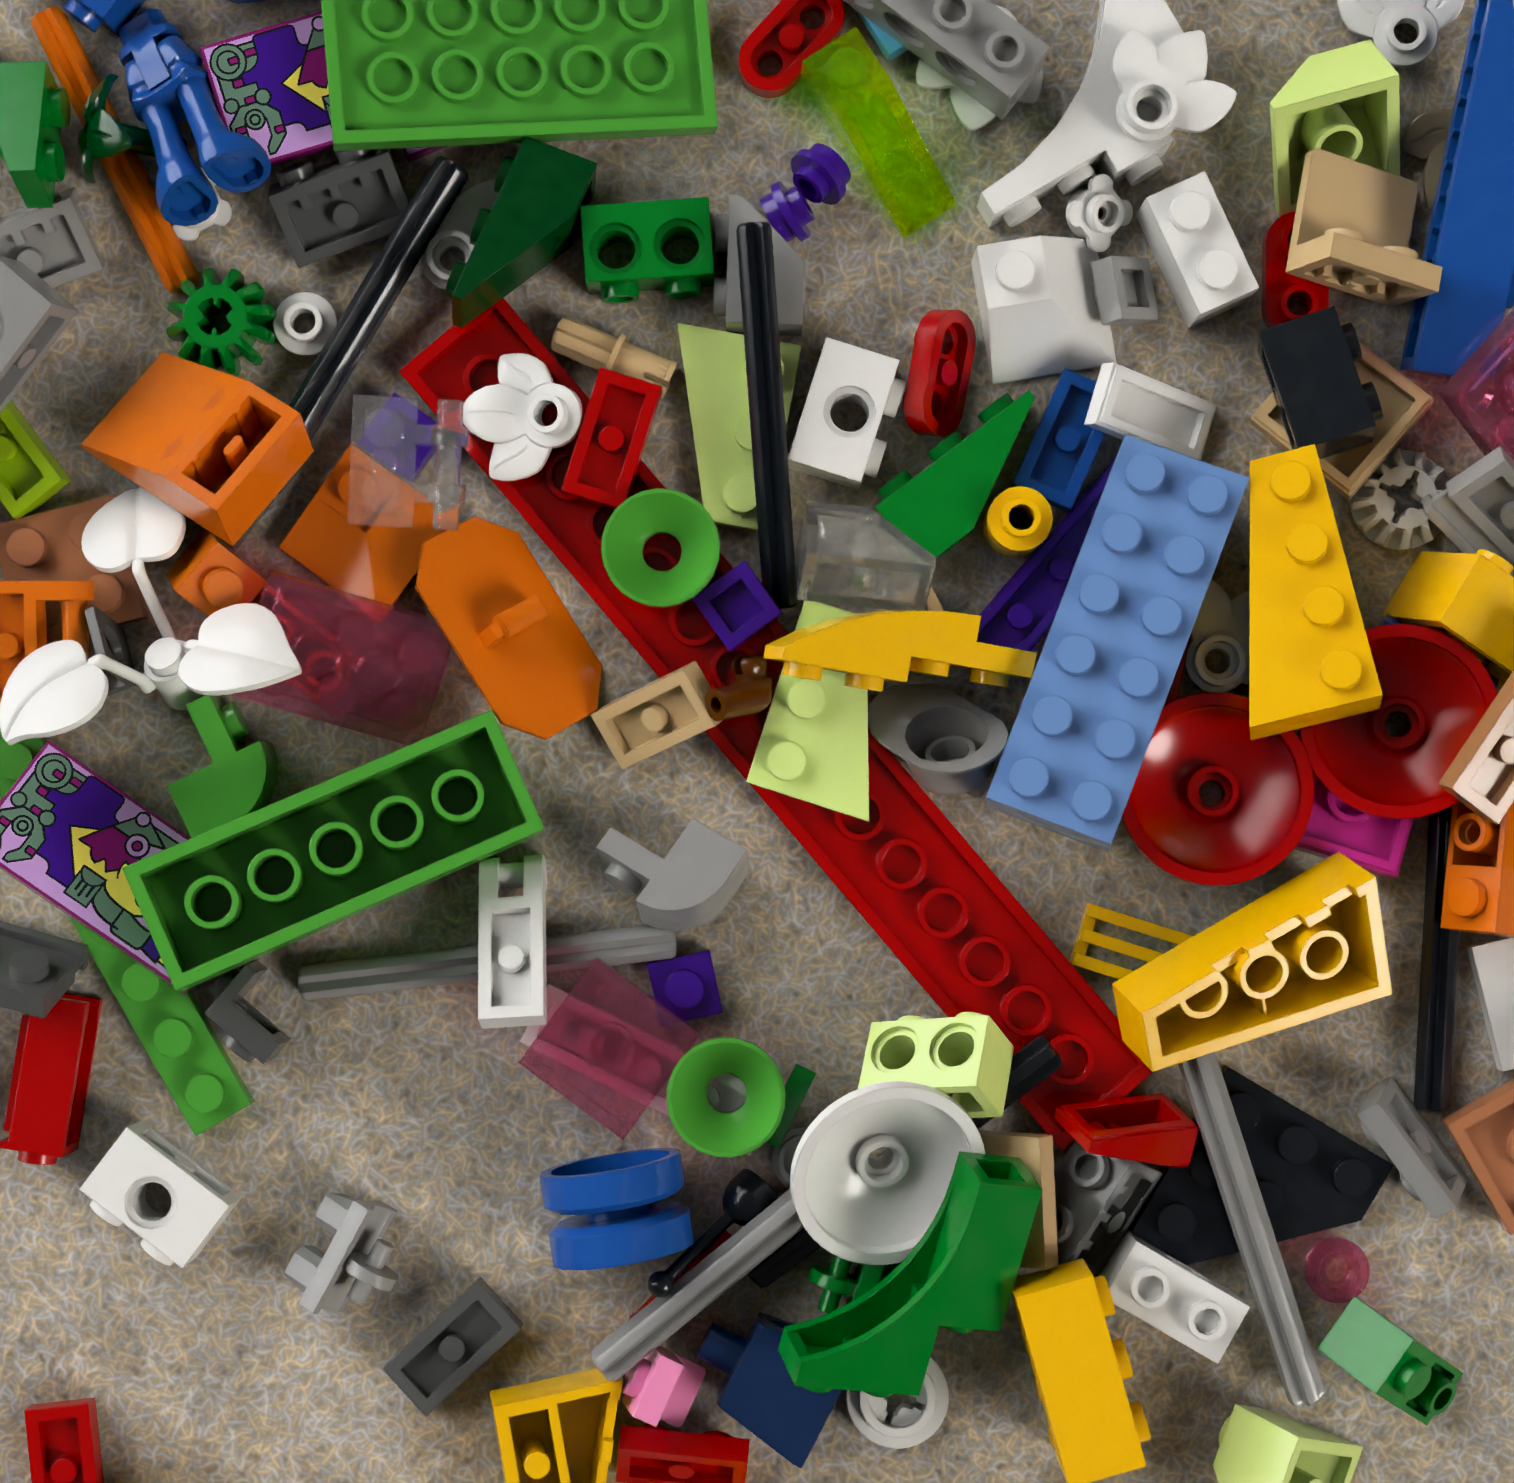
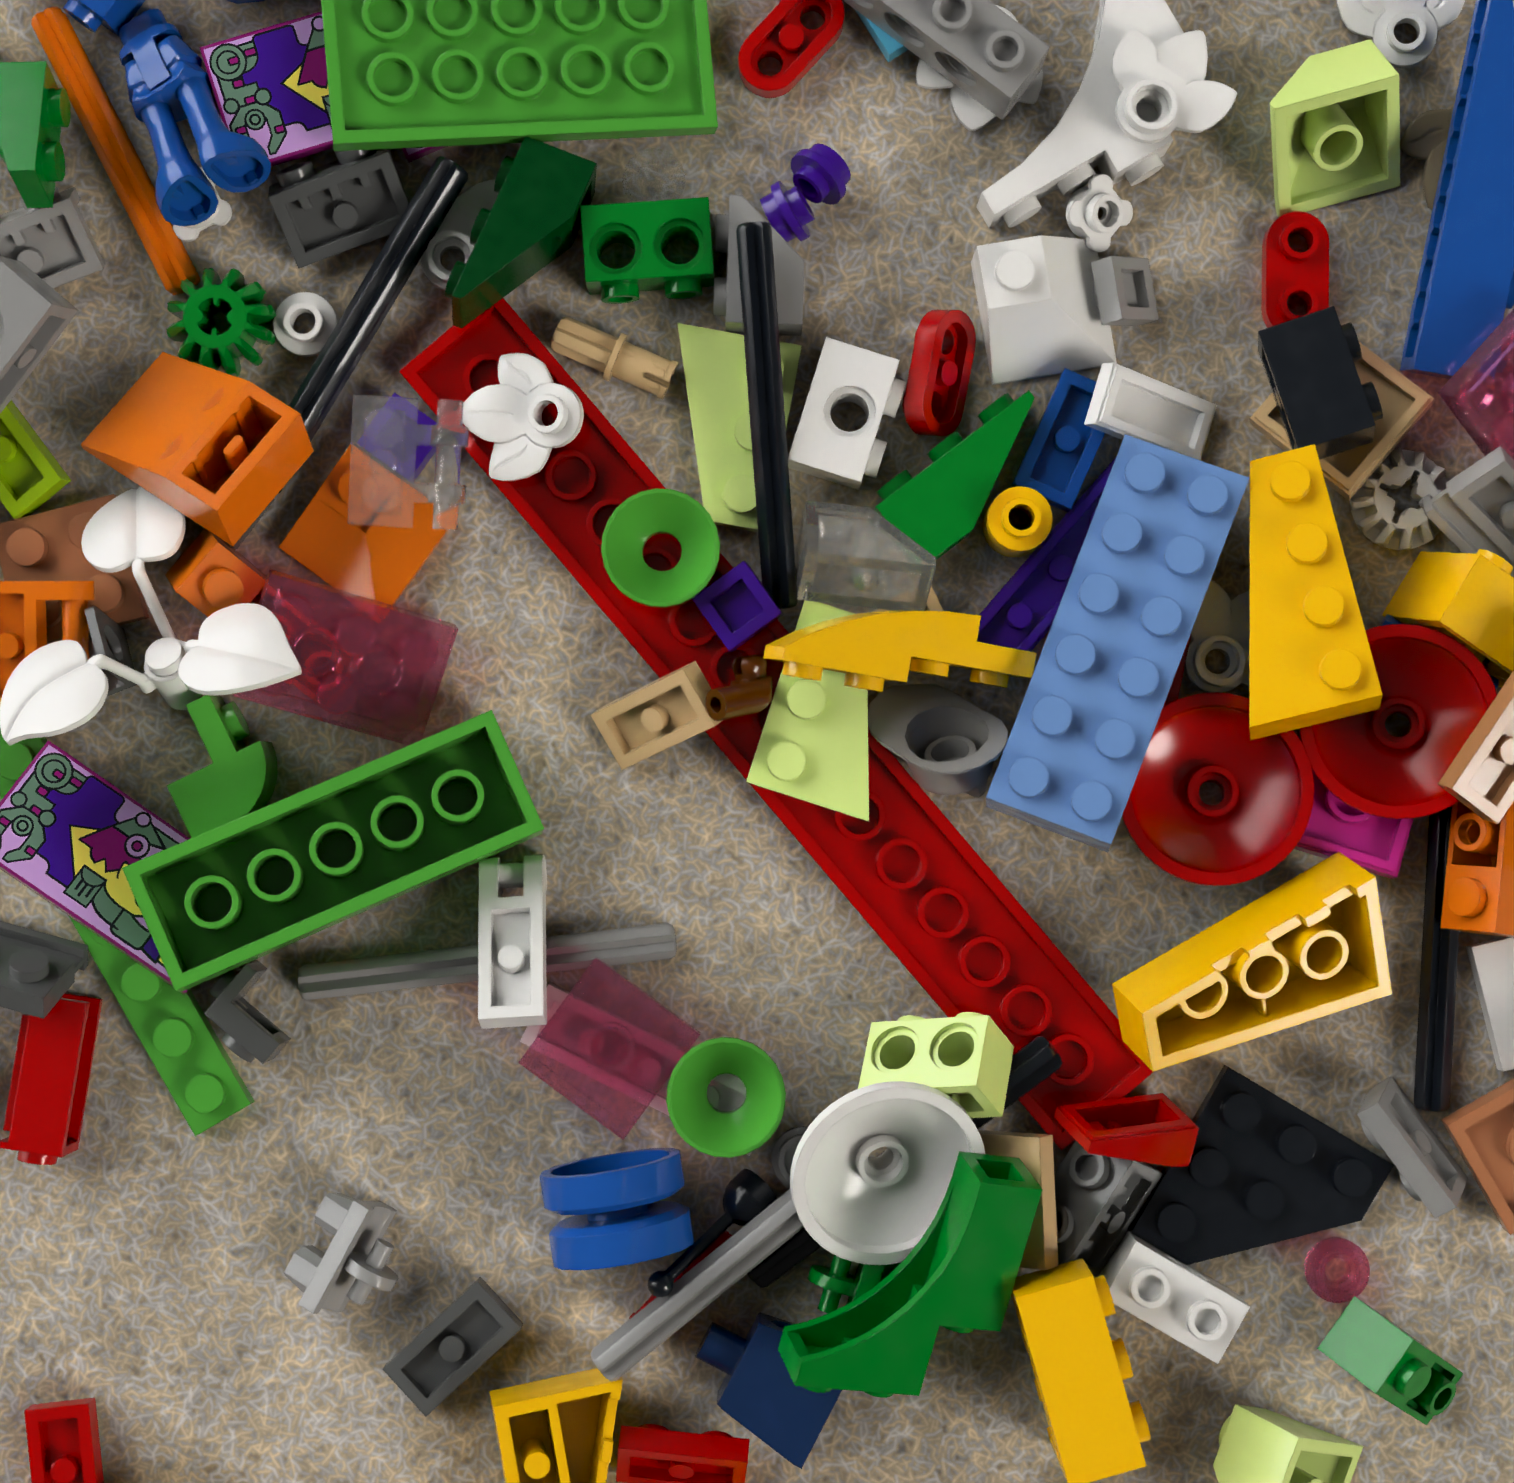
(104, 134): dark green plant -> none
(197, 1196): white brick -> none
(509, 627): orange shield -> none
(611, 439): red plate -> none
(662, 1387): bright pink bracket -> none
(685, 886): light grey brick -> none
(686, 985): dark purple plate -> none
(796, 1090): green piece -> none
(876, 131): clear neon green slope -> none
(907, 1424): white gear -> none
(1087, 935): yellow tile -> none
(1196, 249): white brick -> none
(1252, 1229): light grey axle -> none
(1357, 231): tan bracket -> none

